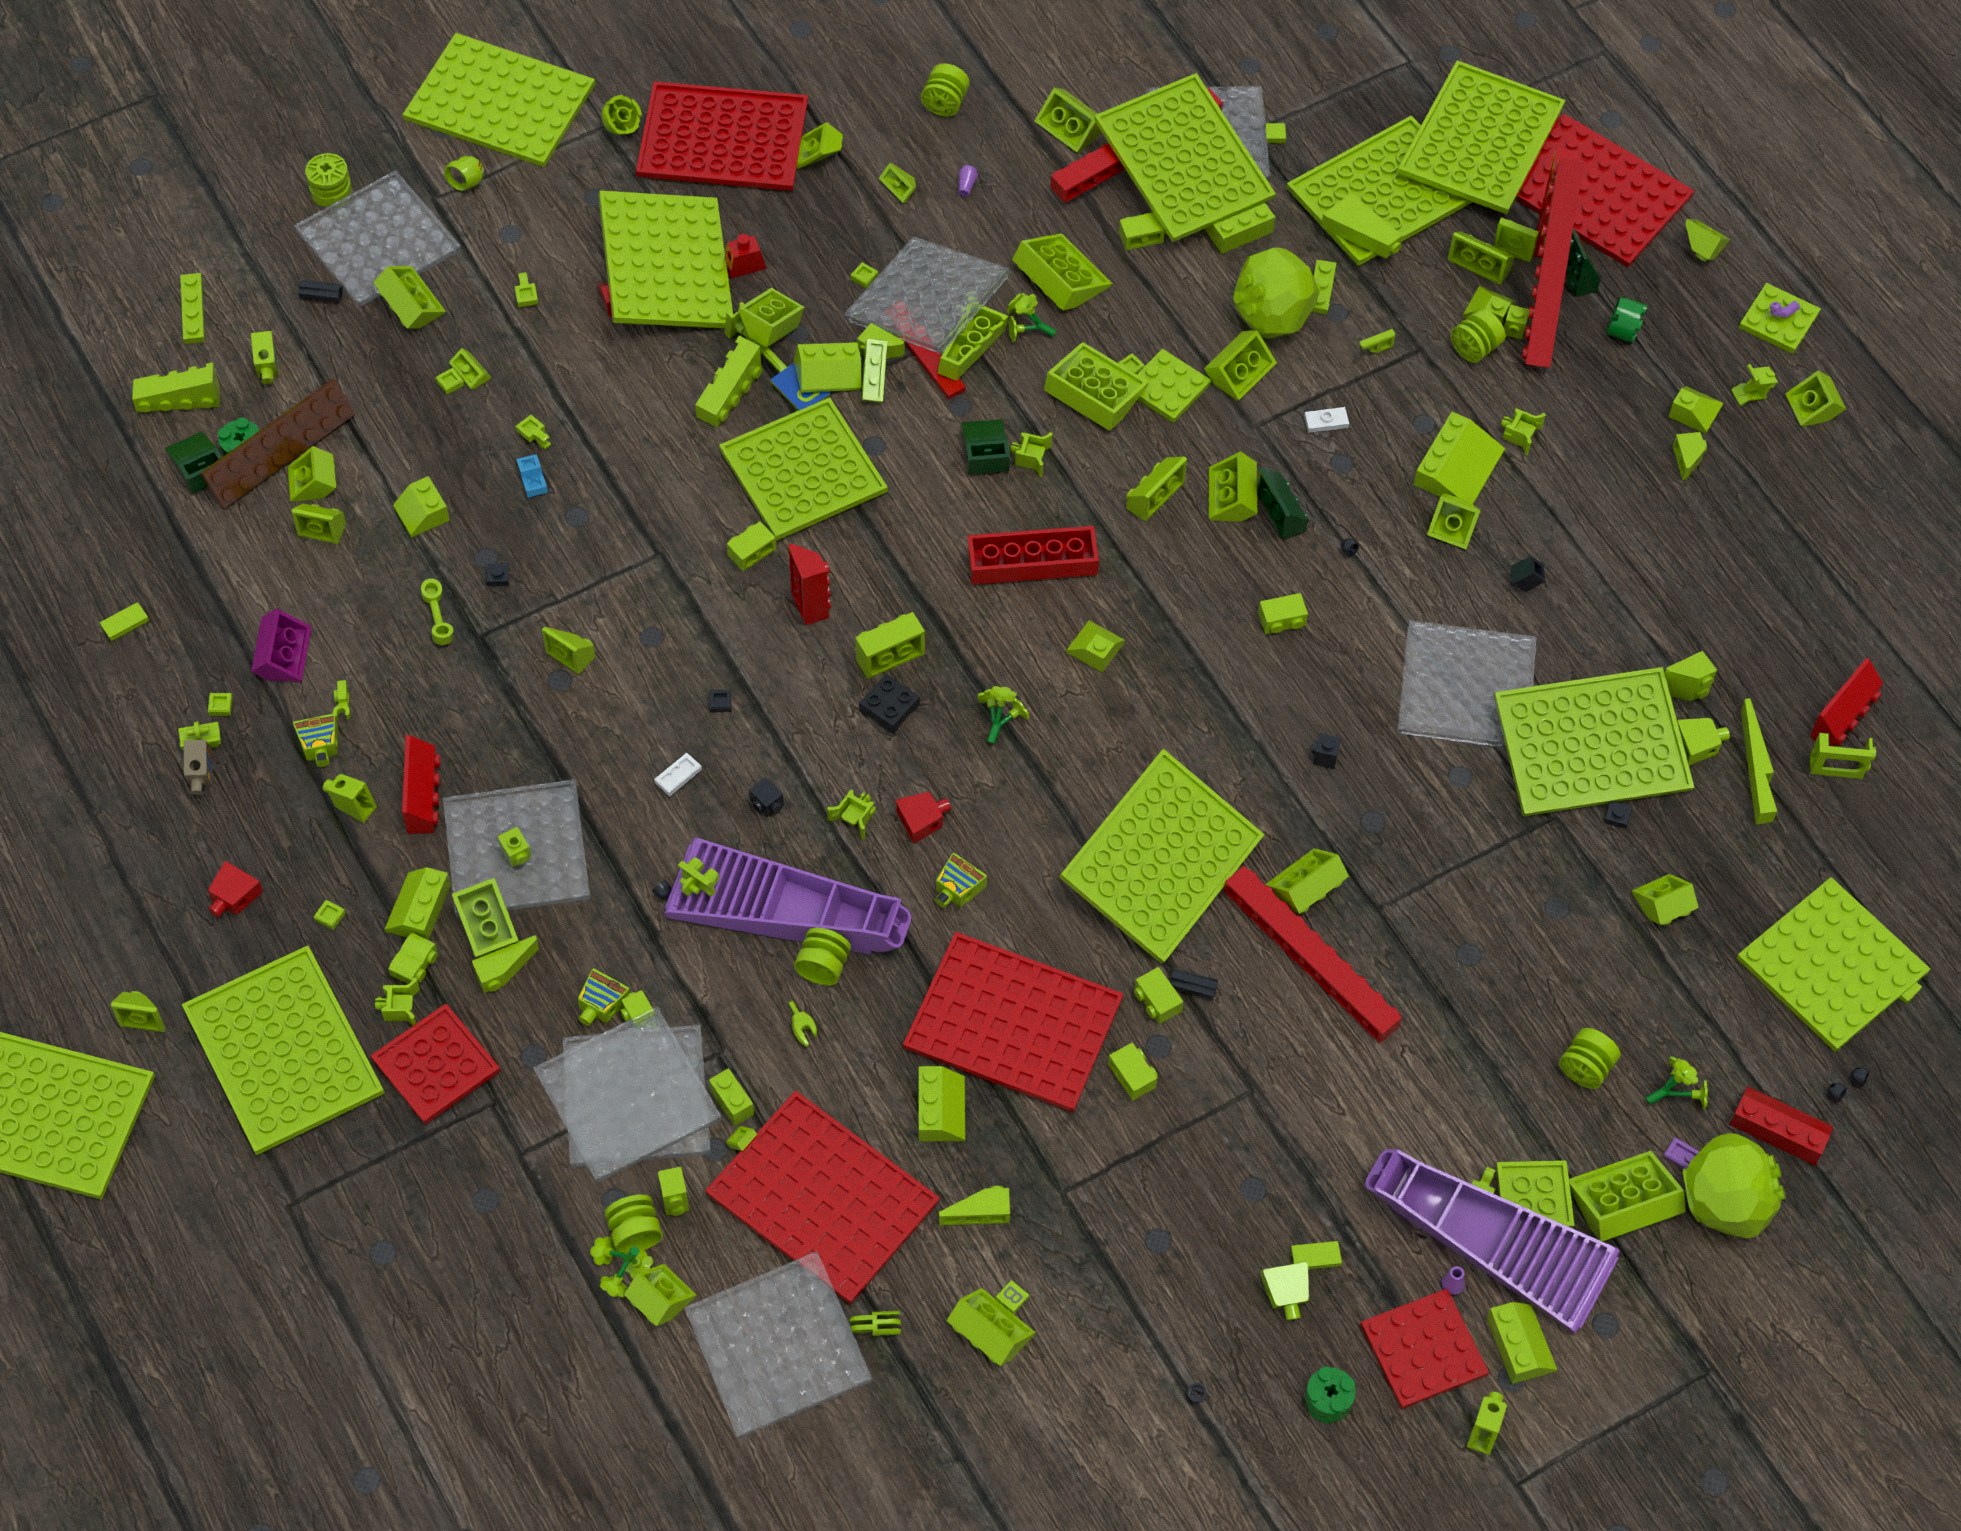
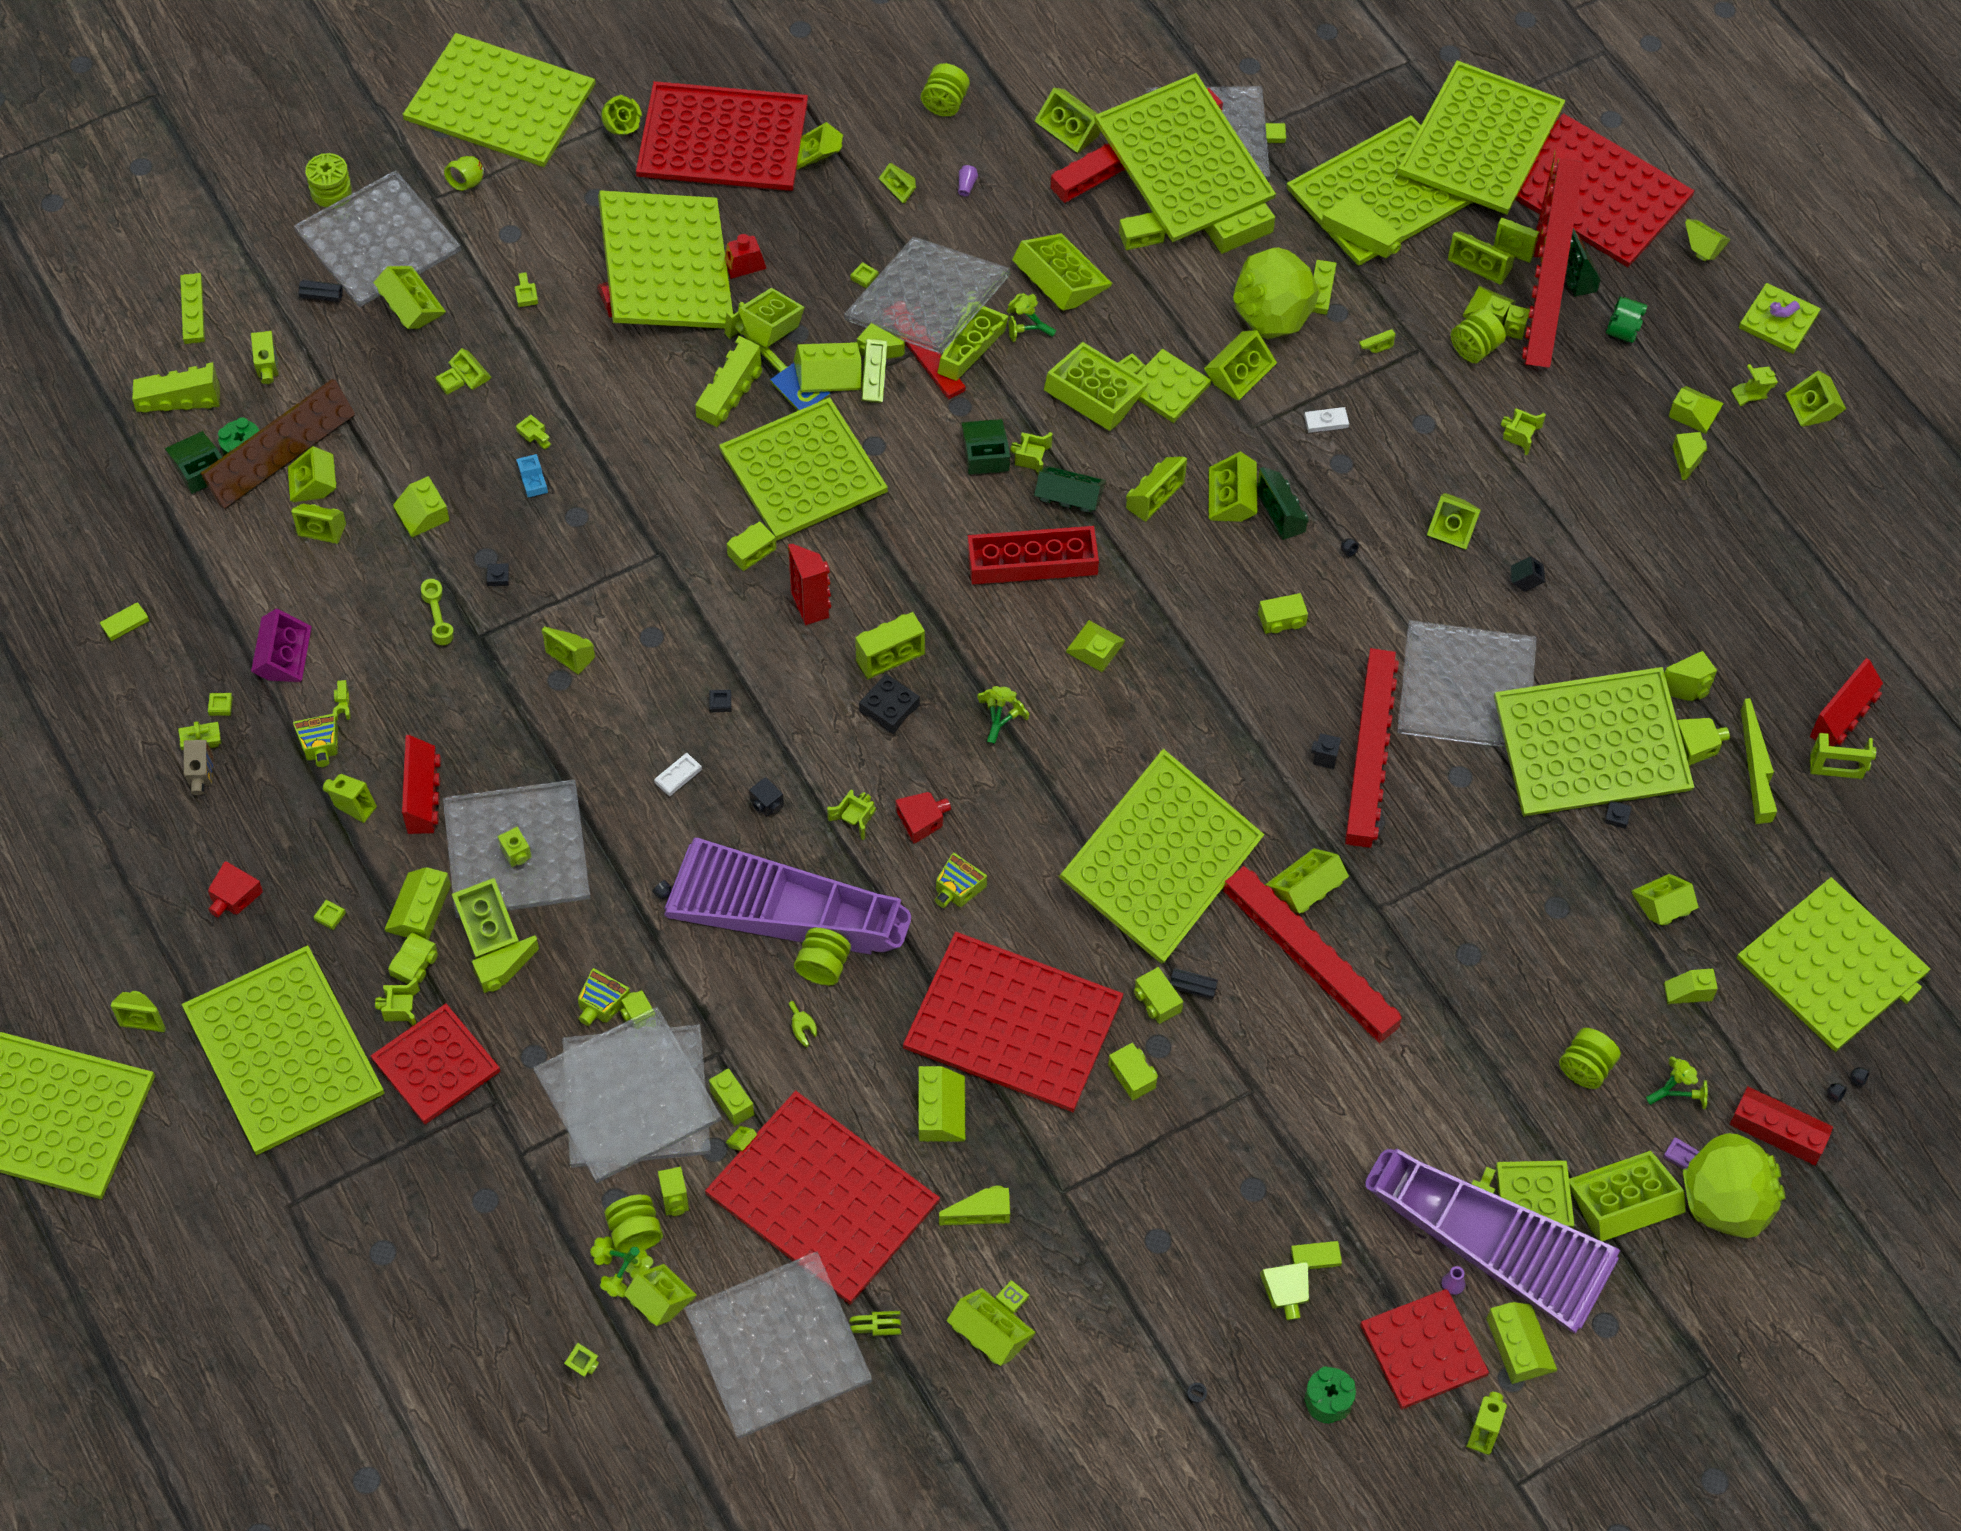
(582, 1360): none -> lime brick
(694, 881): lime hips -> none
(1069, 488): none -> dark green slope
(1370, 748): none -> red brick
(1459, 460): lime slope -> none
(1691, 987): none -> lime slope

